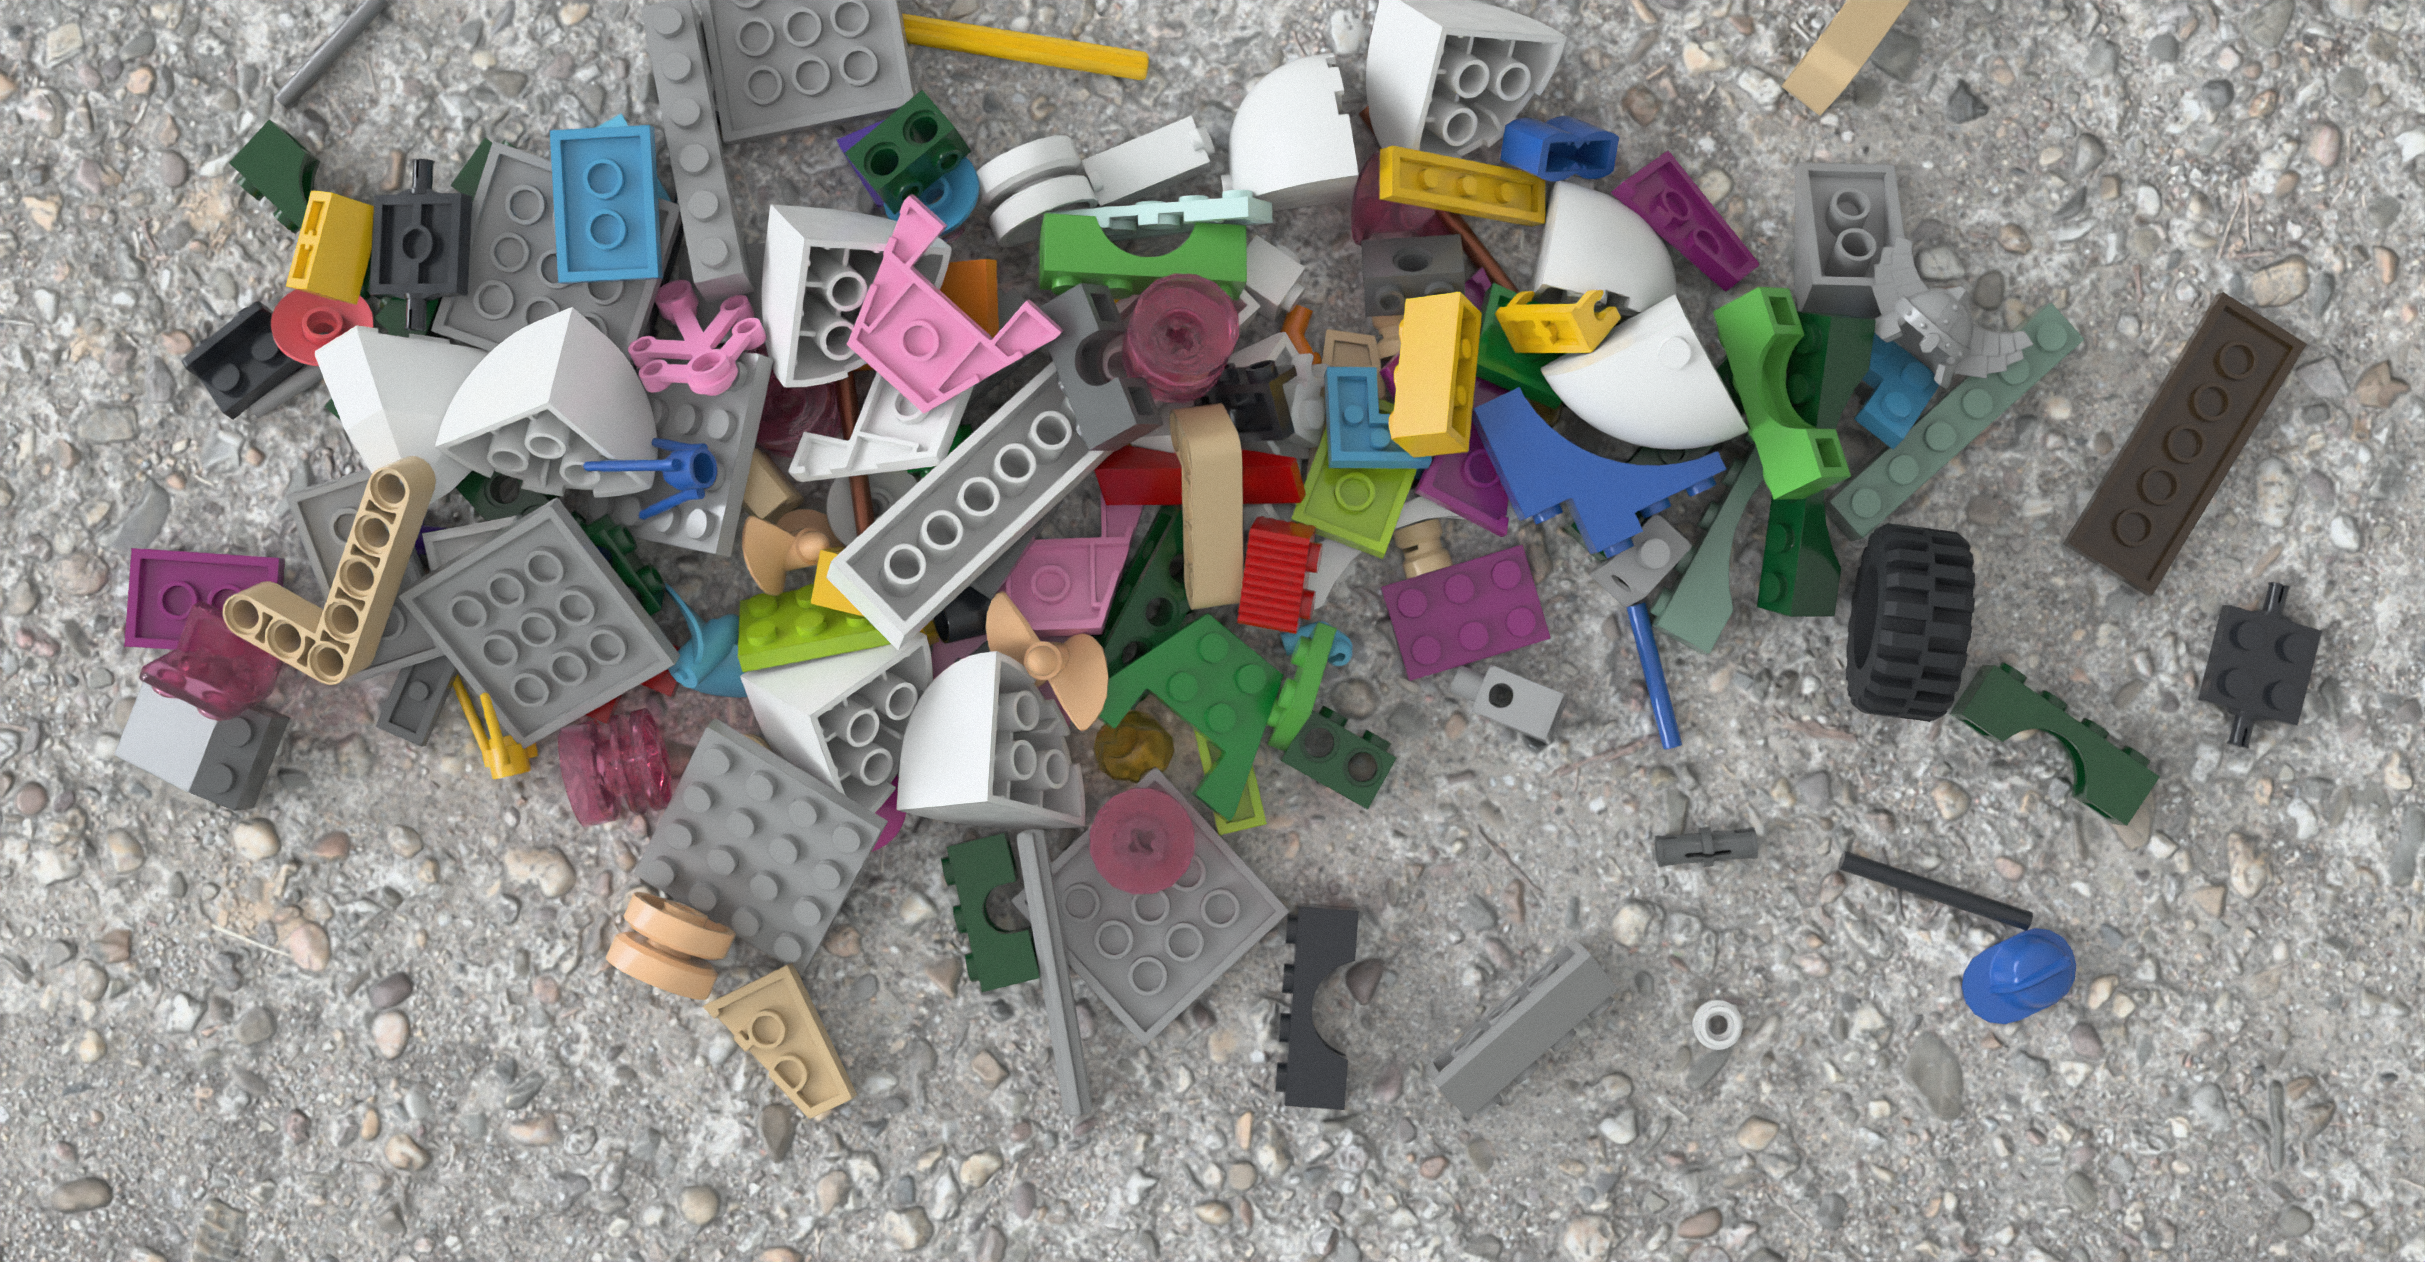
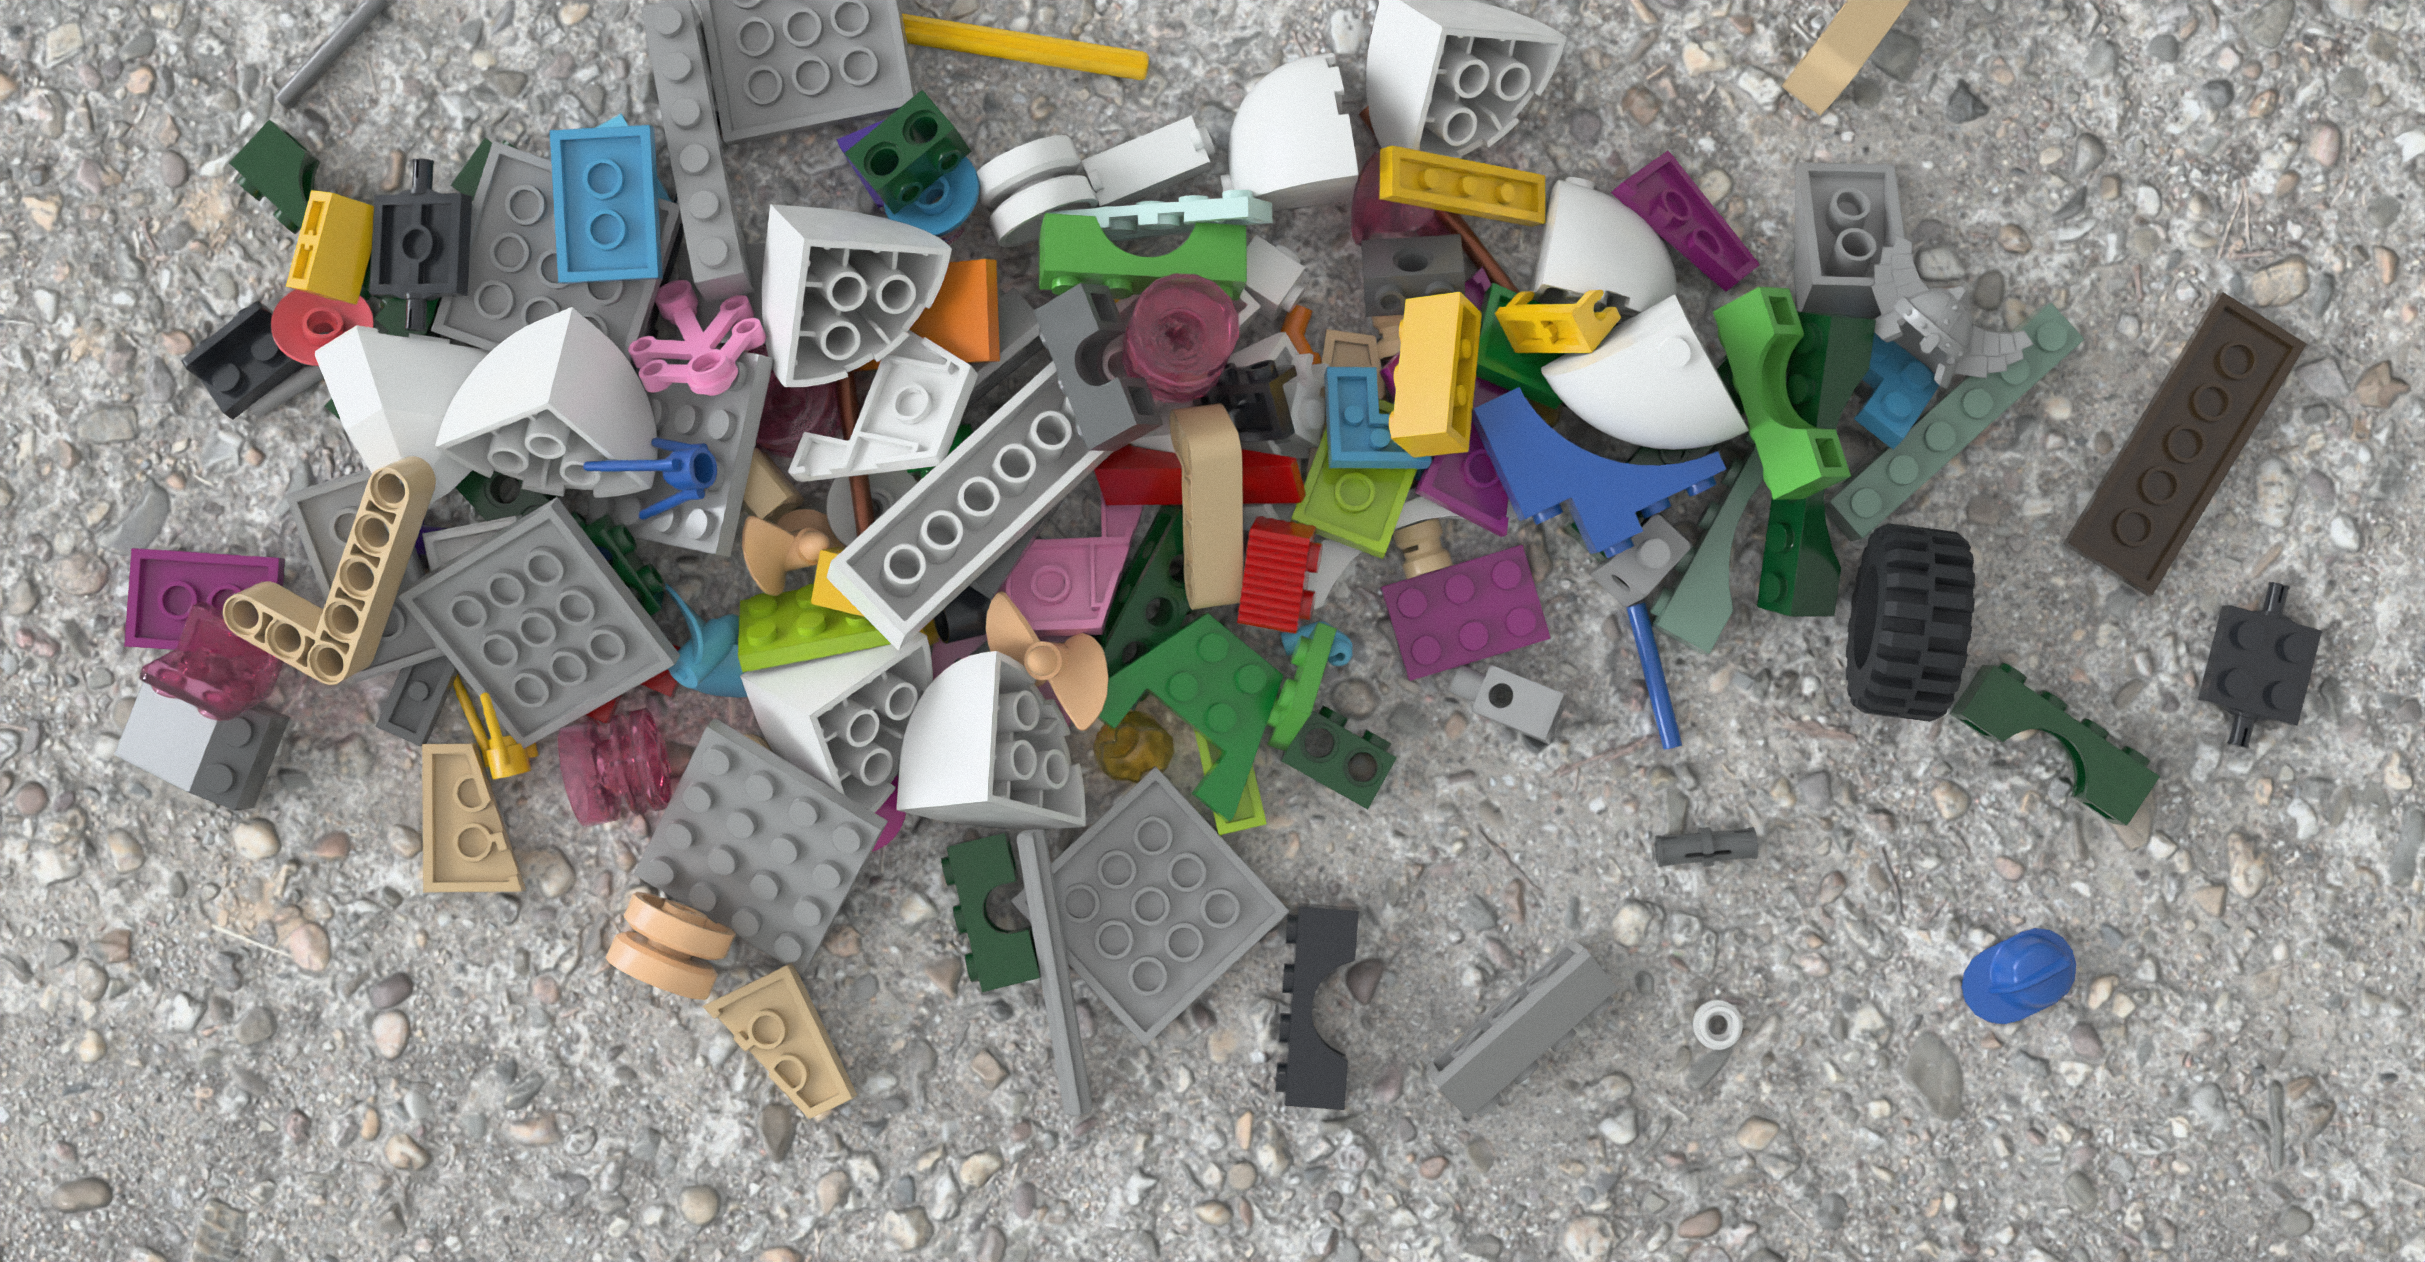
(462, 825): none -> tan wing
(924, 338): bright pink wing -> none
(1147, 810): clear pink wheel -> none
(1559, 148): blue brick -> none
(1935, 890): black bar -> none

